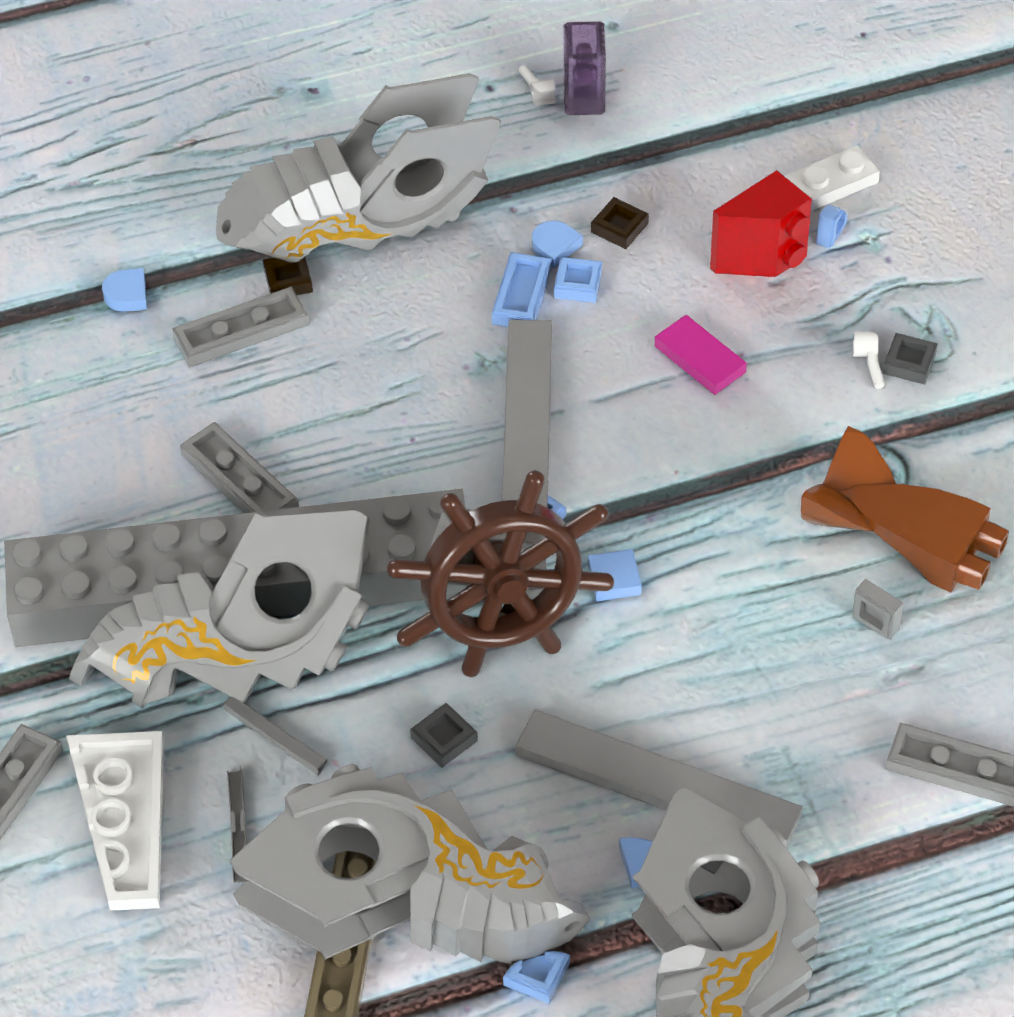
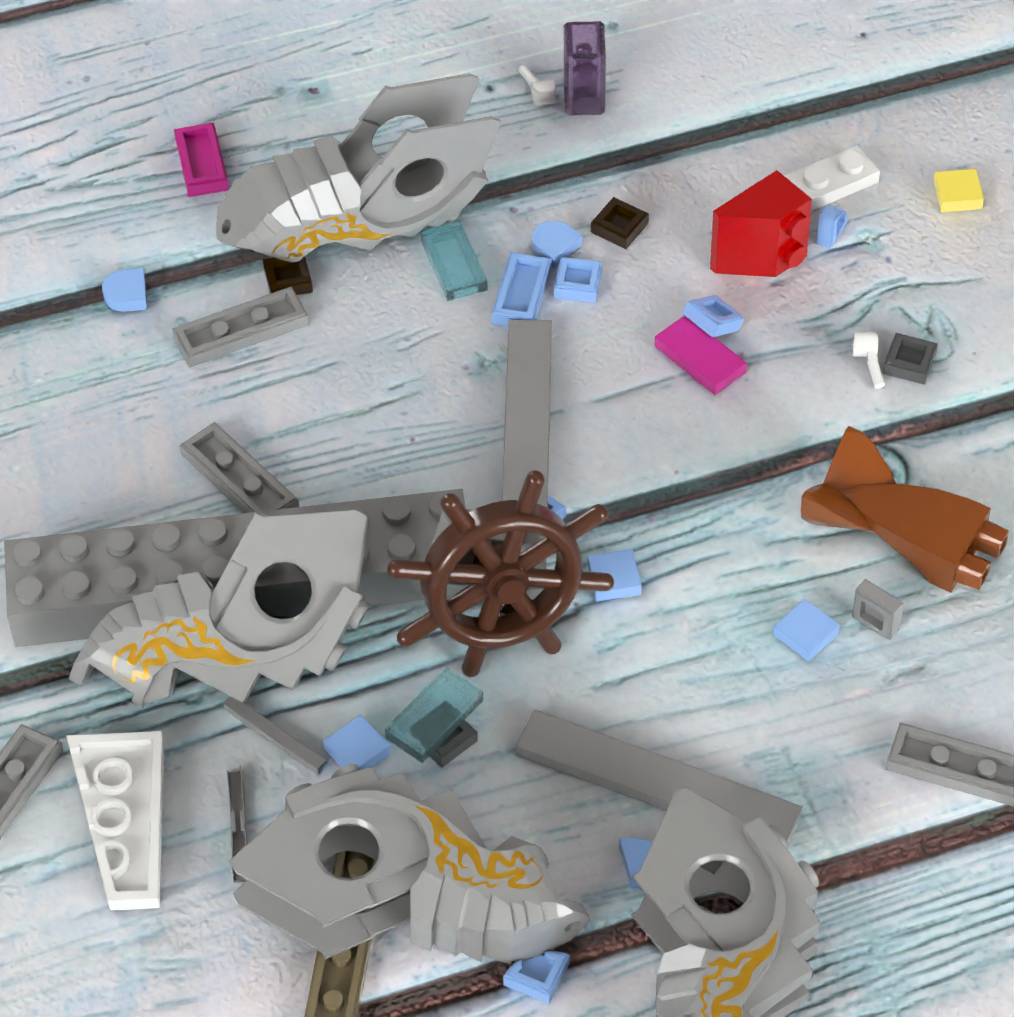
(201, 159): none -> dark pink tile
(357, 744): none -> light blue tile
(434, 715): none -> clear light blue tile
(454, 261): none -> clear light blue tile
(713, 315): none -> light blue tile
(806, 630): none -> light blue tile
(958, 190): none -> light yellow tile

